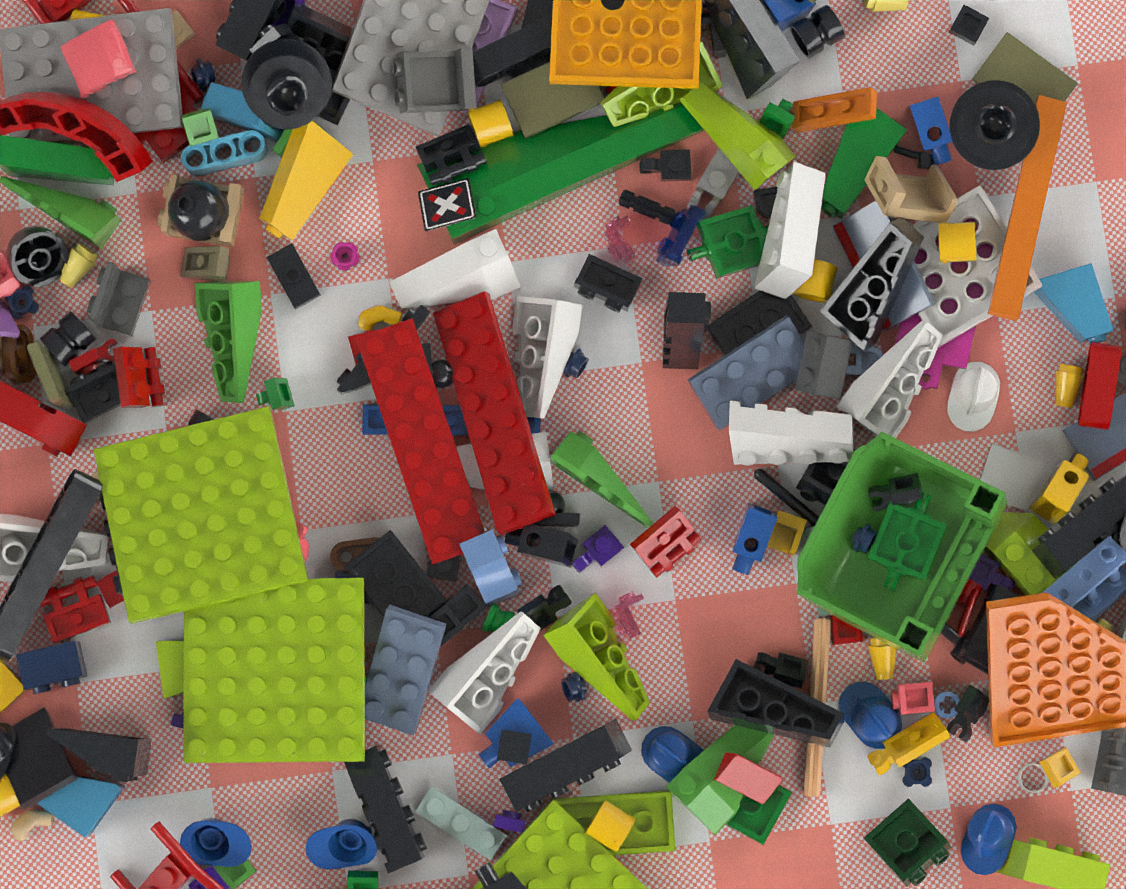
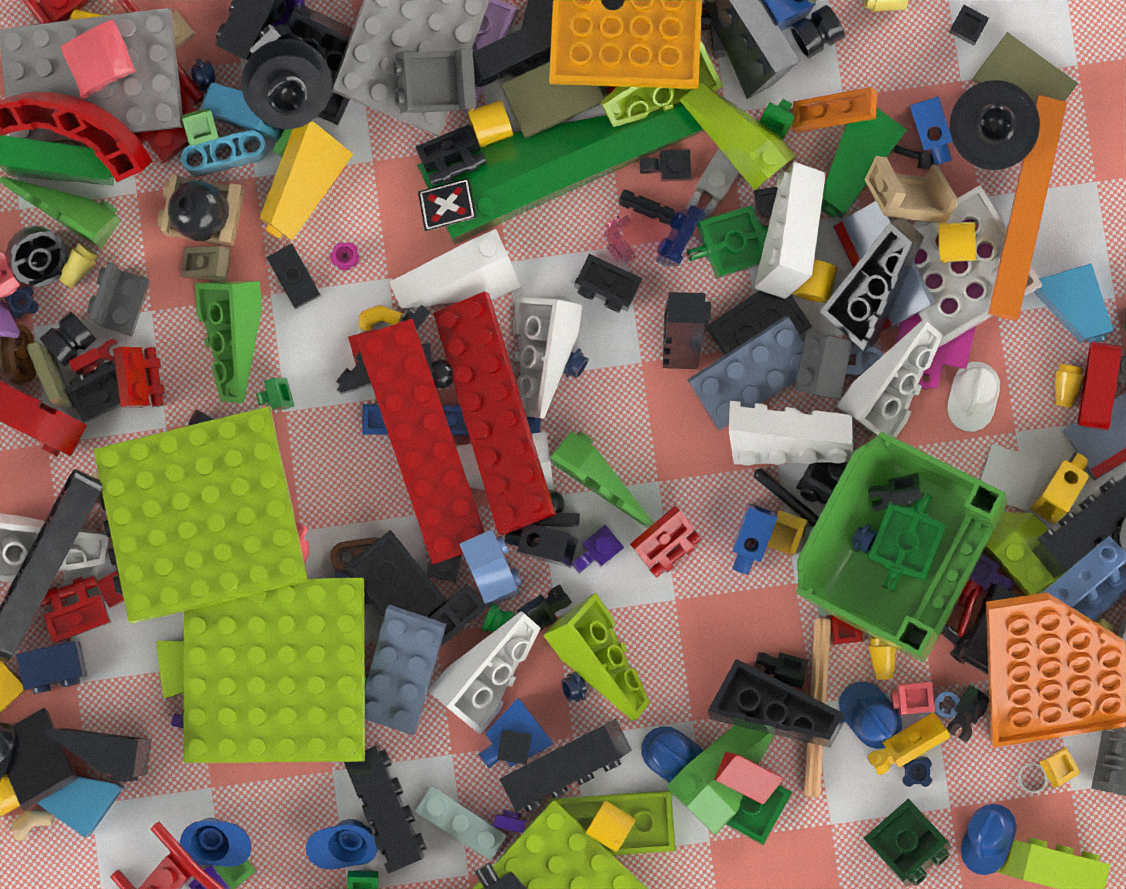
(626, 622): clear pink bracket -> none

